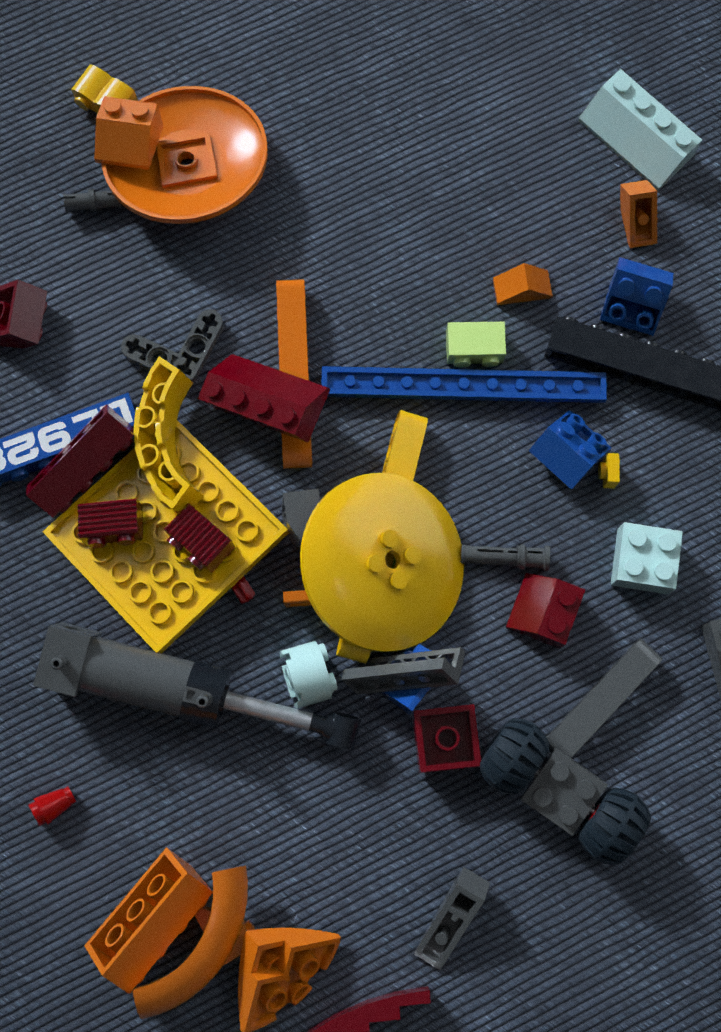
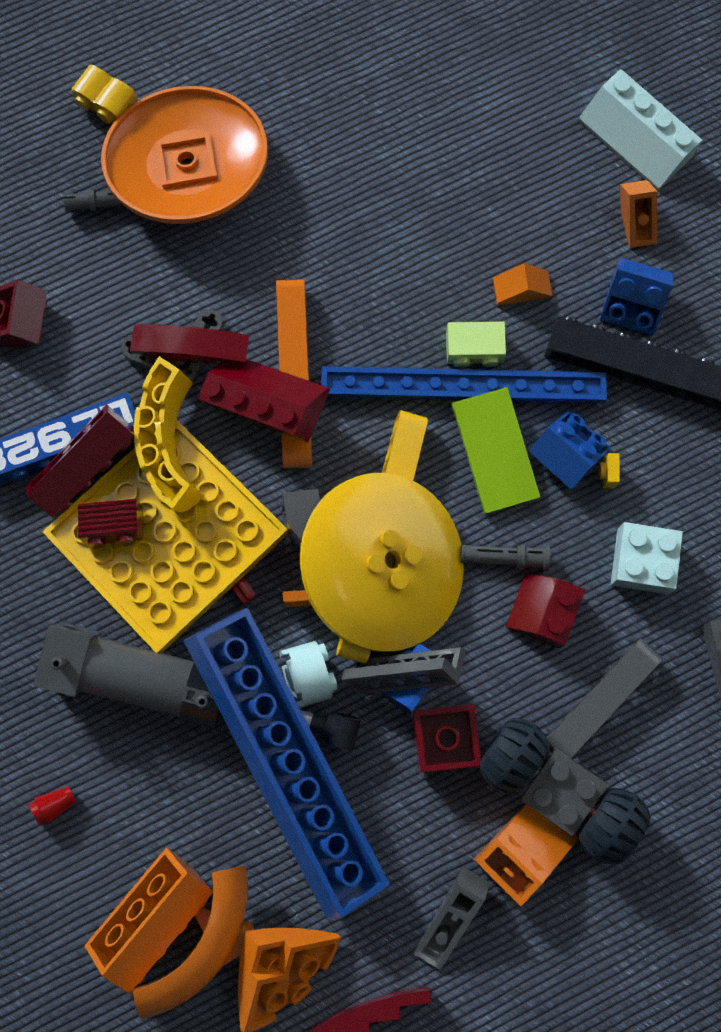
(127, 132): orange slope -> none
(189, 343): none -> dark red slope
(199, 538): dark red brick -> none
(287, 763): none -> blue brick
(495, 450): none -> lime tile
(524, 853): none -> orange slope

